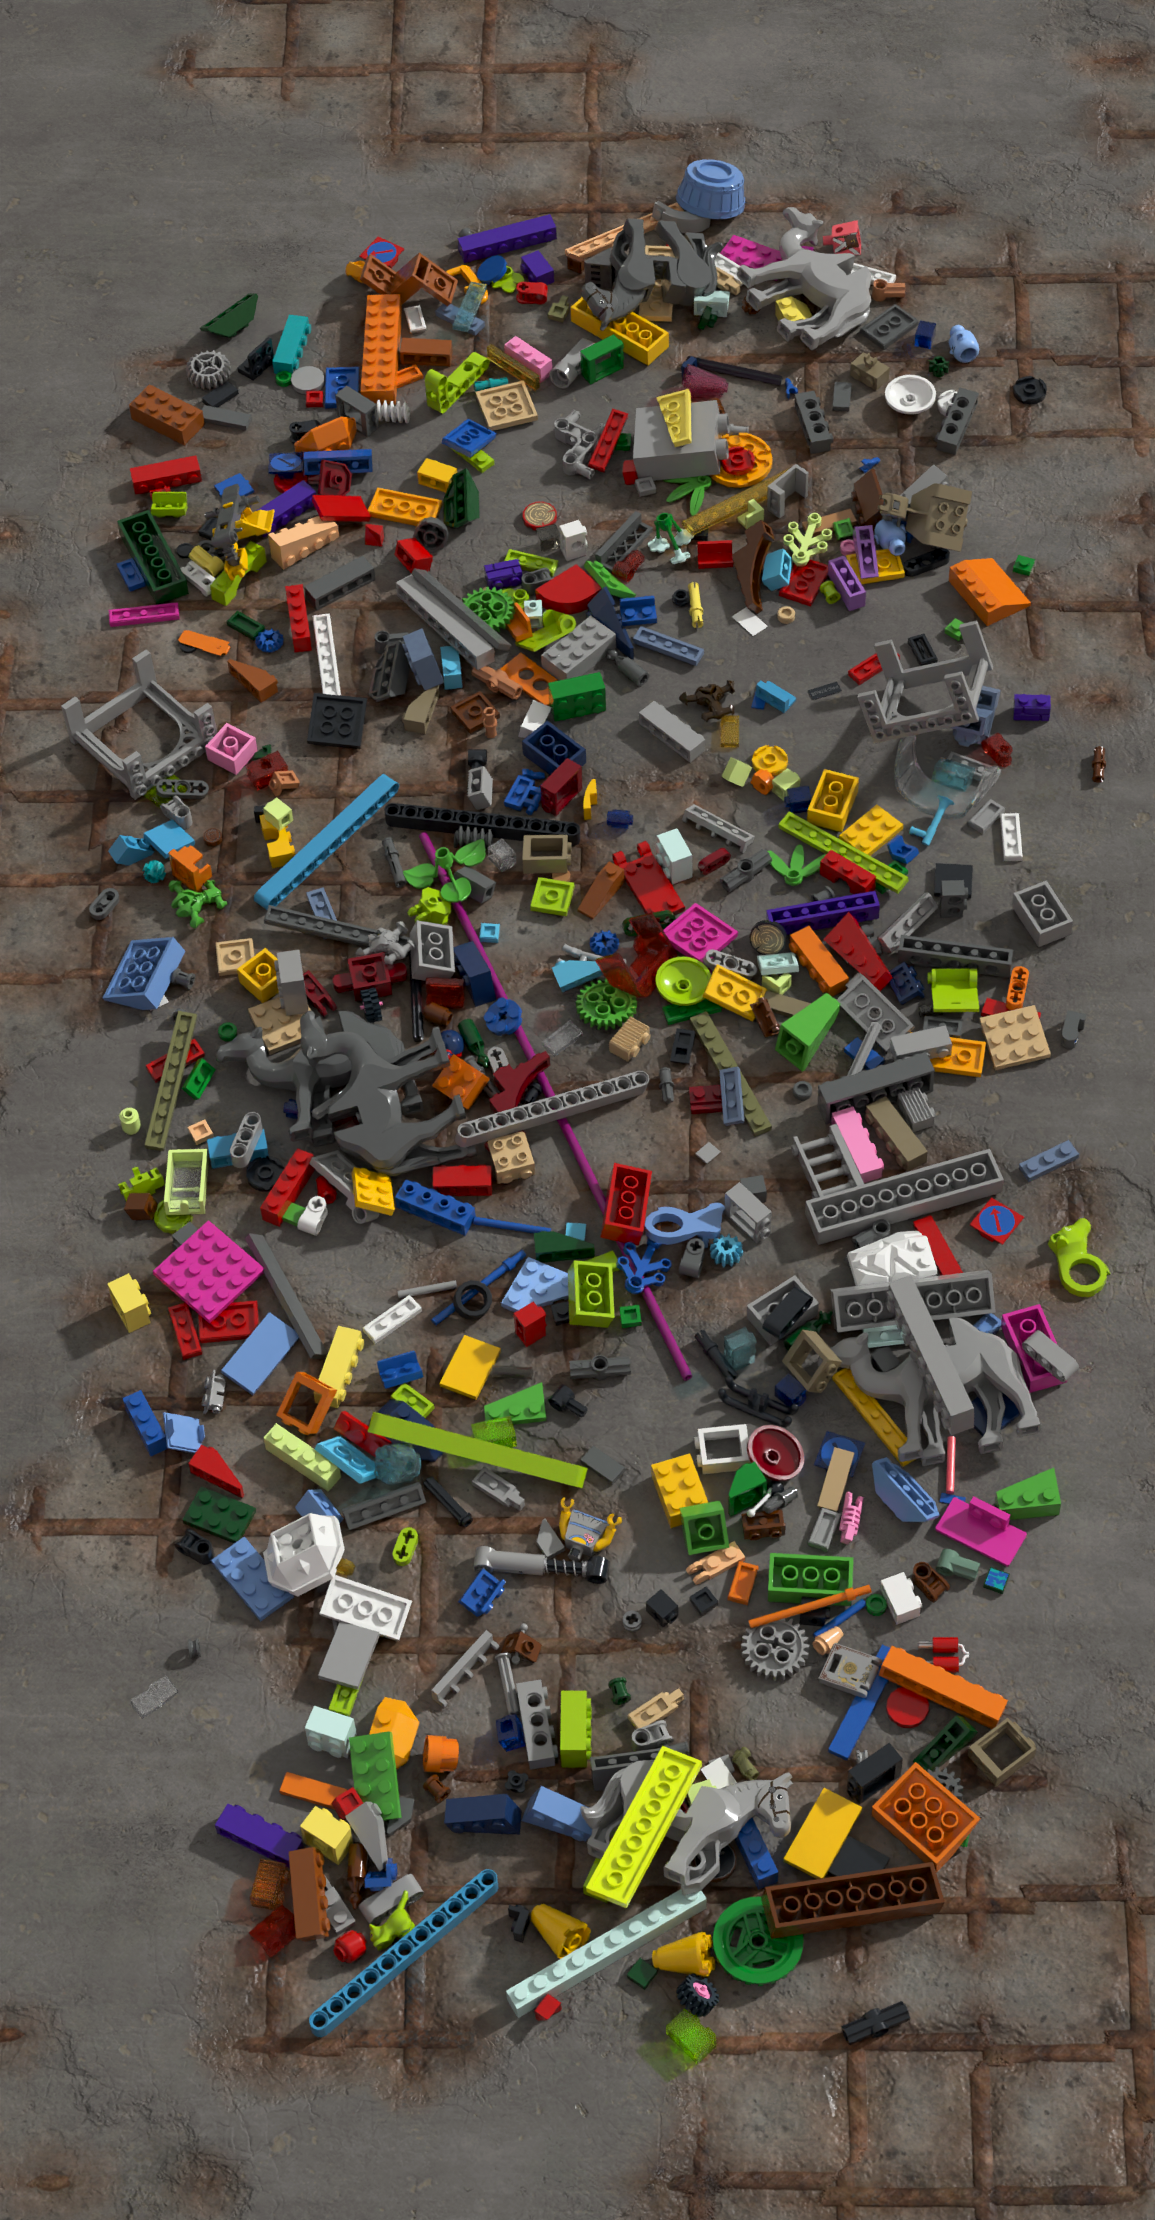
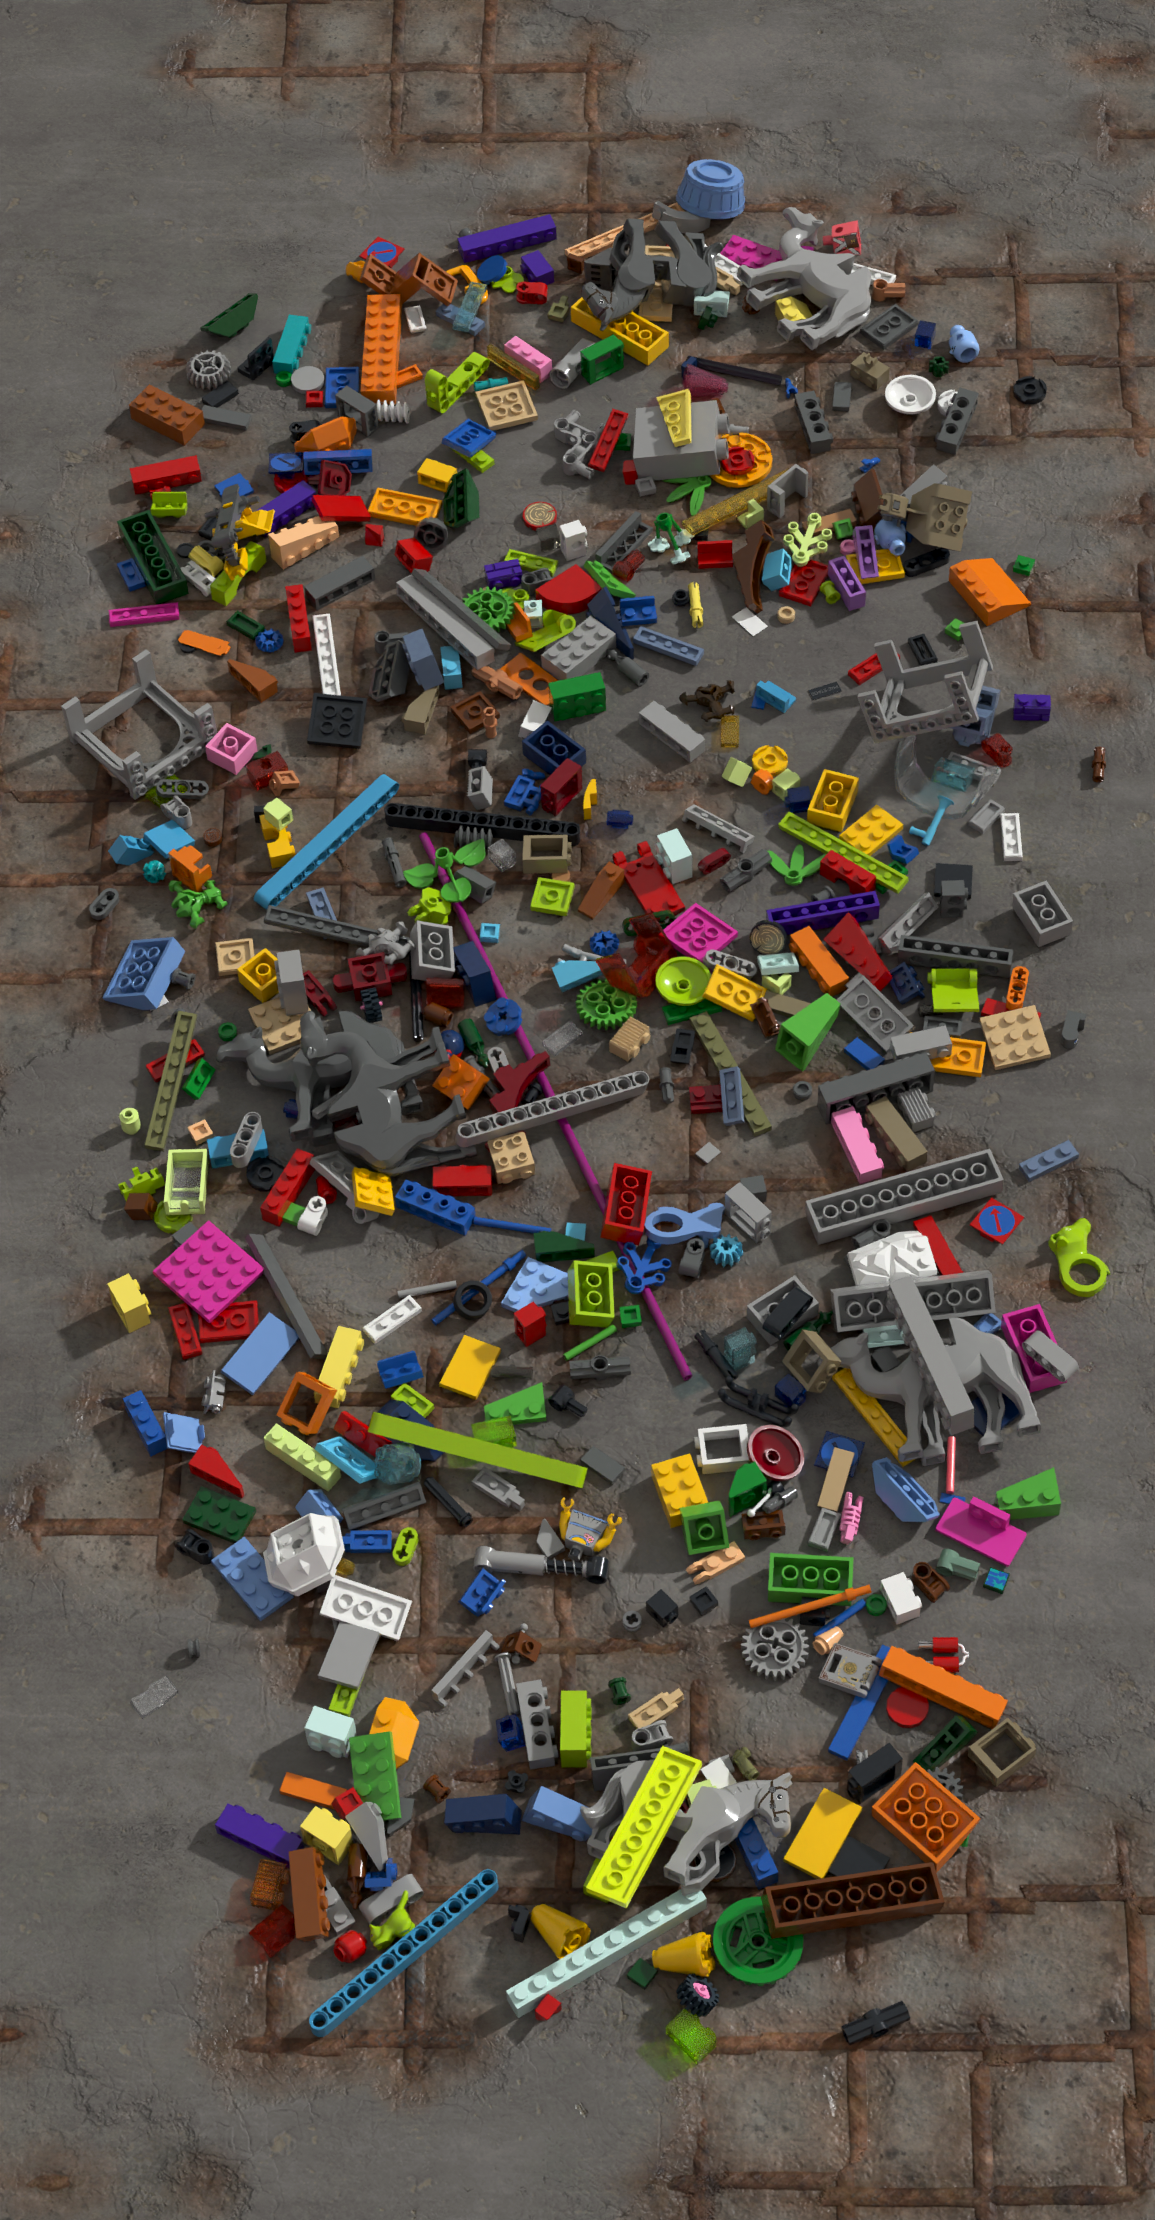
(368, 1541): none -> blue hinge
(426, 352): dark orange brick -> none
(440, 1754): orange piece -> none
(590, 1342): none -> bright green bar
(743, 1583): orange tile -> none
(840, 1153): light grey fence -> none
(865, 1048): light grey axle -> none

